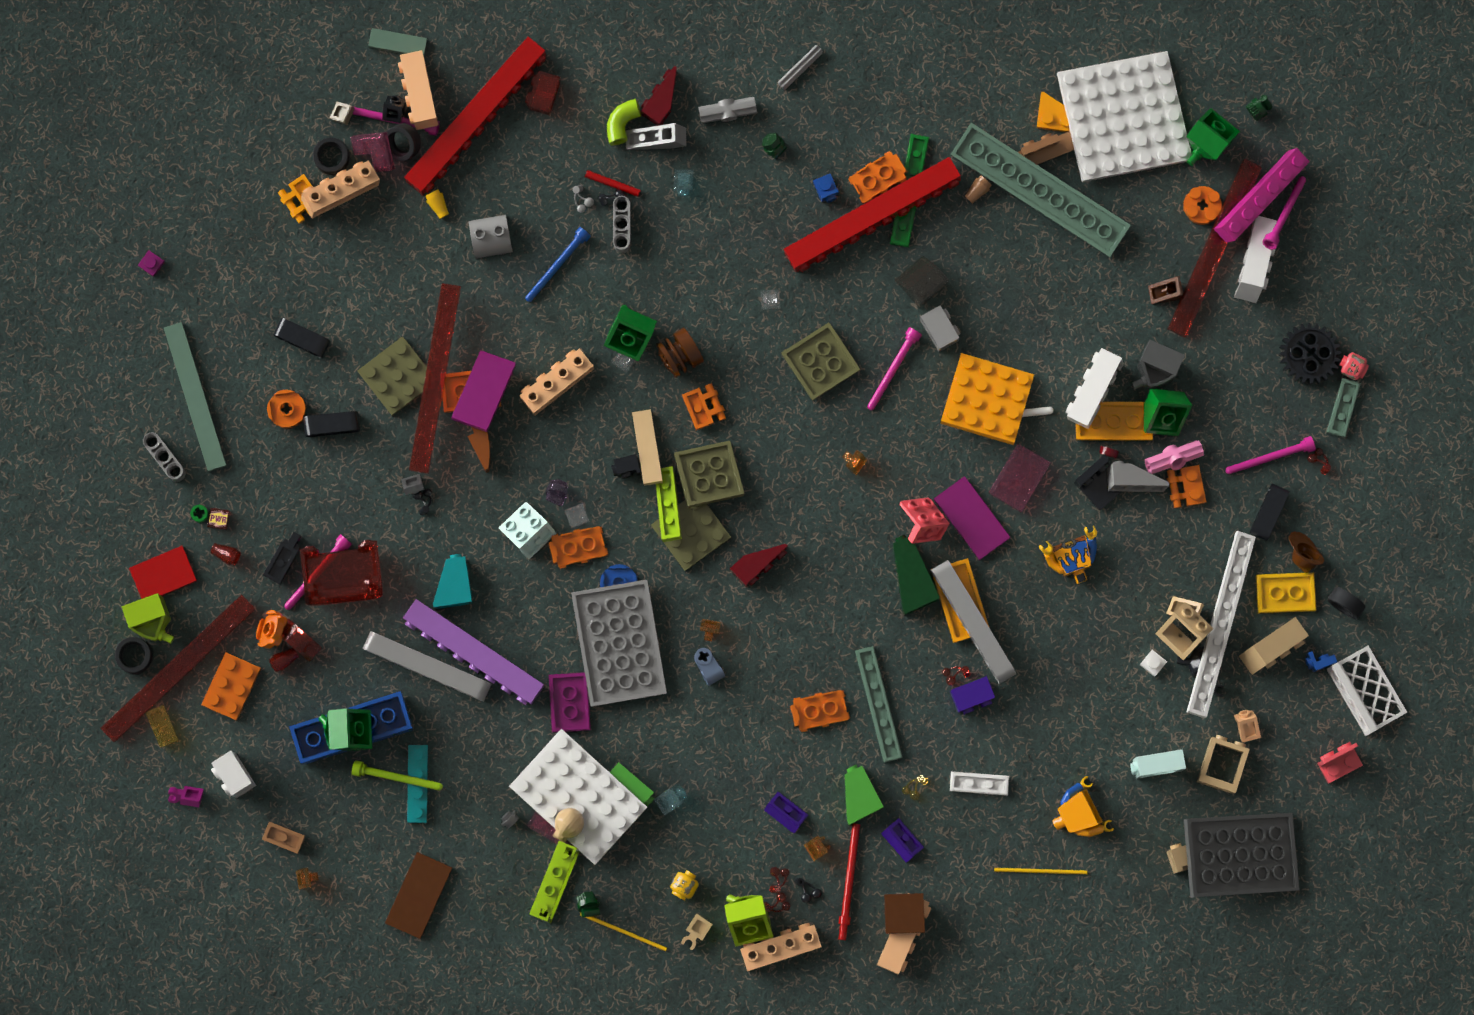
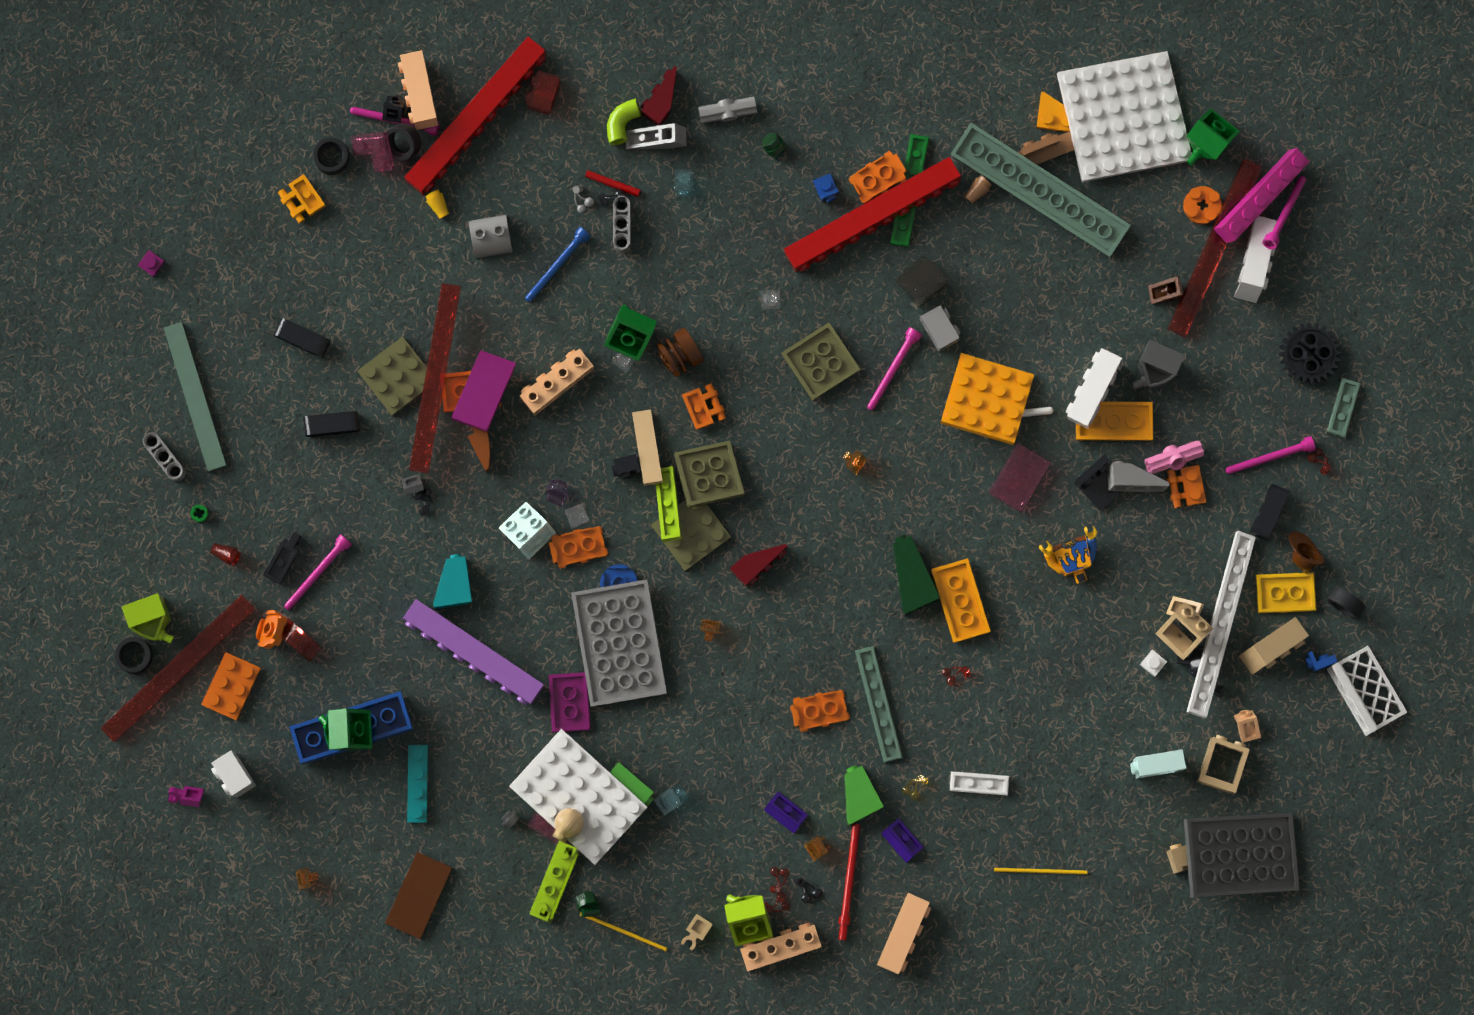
(162, 726): clear yellow plate -> none
(163, 573): red tile -> none
(218, 518): tile -> none
(283, 659): clear red cone -> none
(283, 837): medium nougat plate -> none
(294, 416): orange plate -> none
(340, 188): light nougat brick -> none
(341, 574): clear red windscreen -> none
(342, 113): tile -> none
(360, 768): lime piece -> none
(396, 42): sand green tile -> none
(426, 666): light grey beam -> none
(684, 885): yellow head -> none
(710, 669): sand blue piece -> none
(800, 67): light grey axle -> none
(904, 913): reddish brown tile -> none
(928, 520): coral bracket -> none
(971, 518): magenta tile -> none
(972, 694): dark purple brick -> none
(973, 622): light grey beam -> none
(1079, 812): light orange torso -> none
(1108, 452): dark red tile -> none
(1165, 412): green slope -> none
(1259, 108): dark green piece -> none
(1341, 763): coral bracket -> none
(1354, 366): coral head -> none

